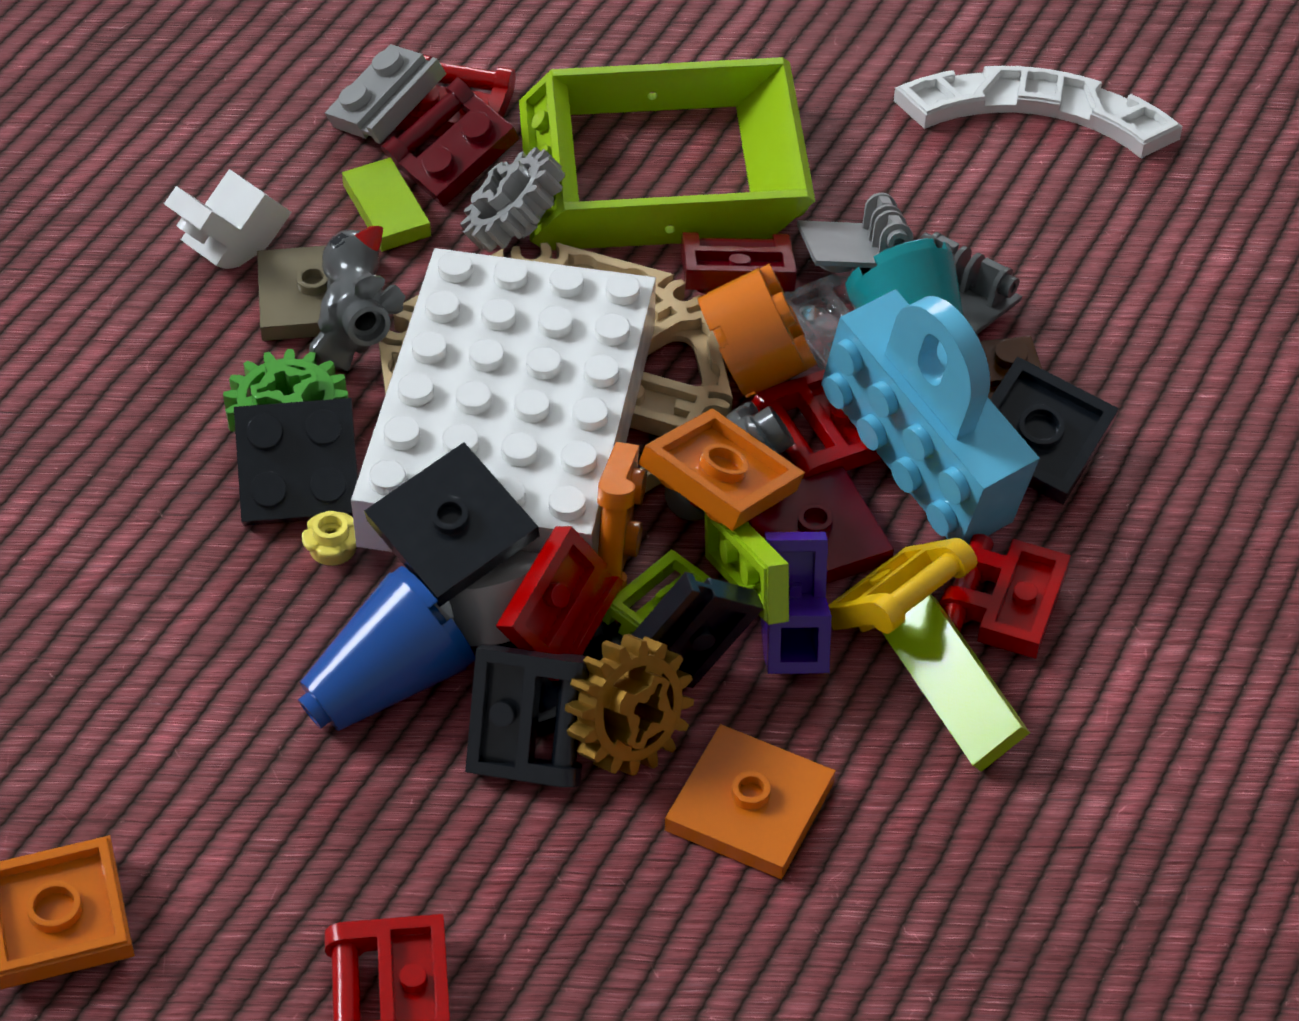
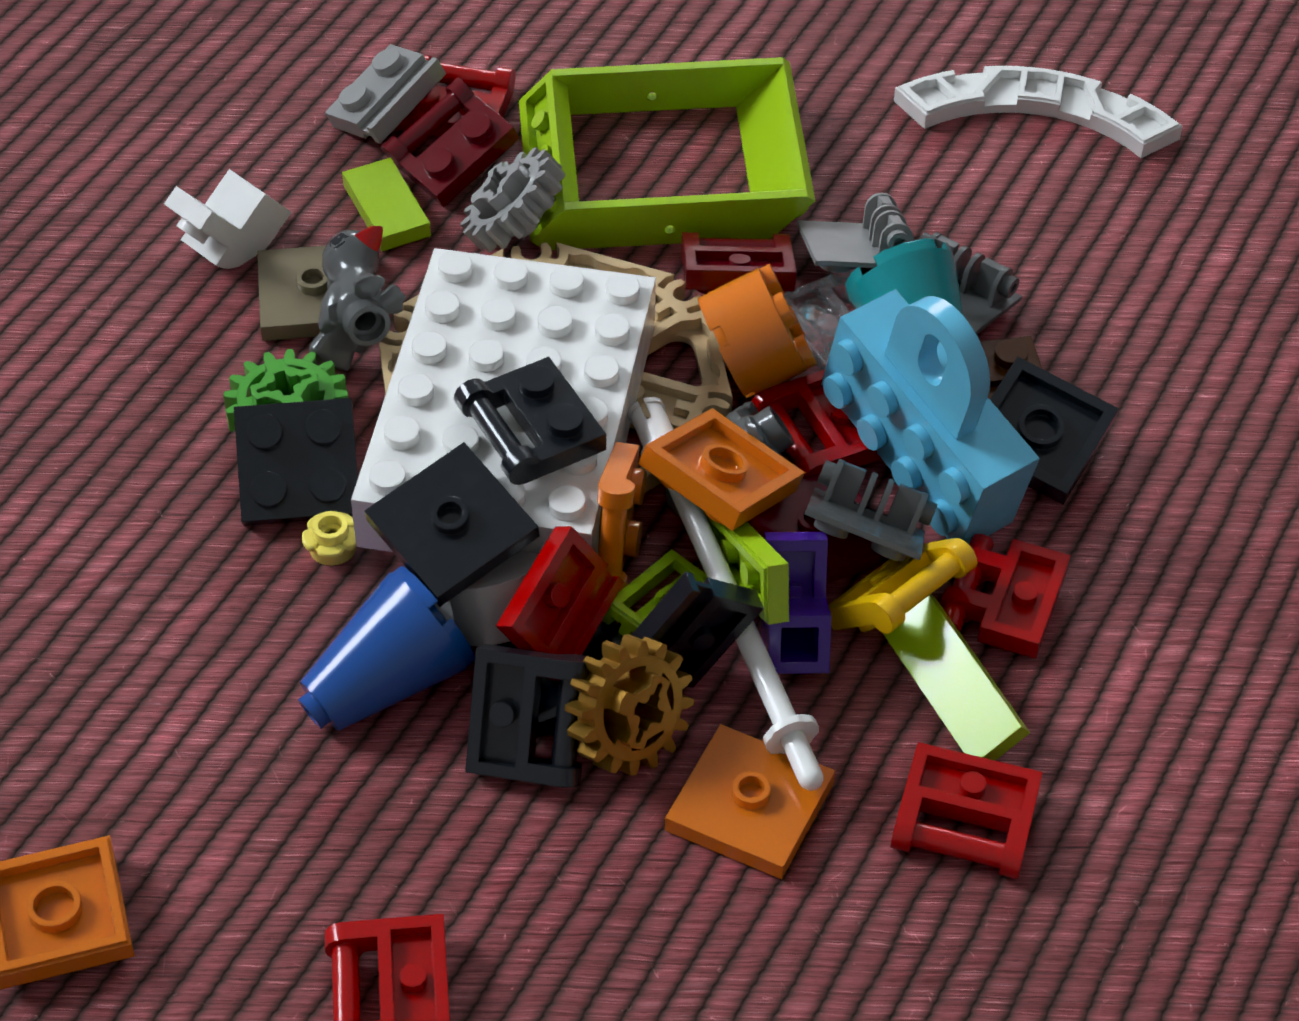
(546, 412): none -> black plate
(789, 731): none -> white bar
(890, 534): none -> dark grey hinge
(971, 792): none -> red plate

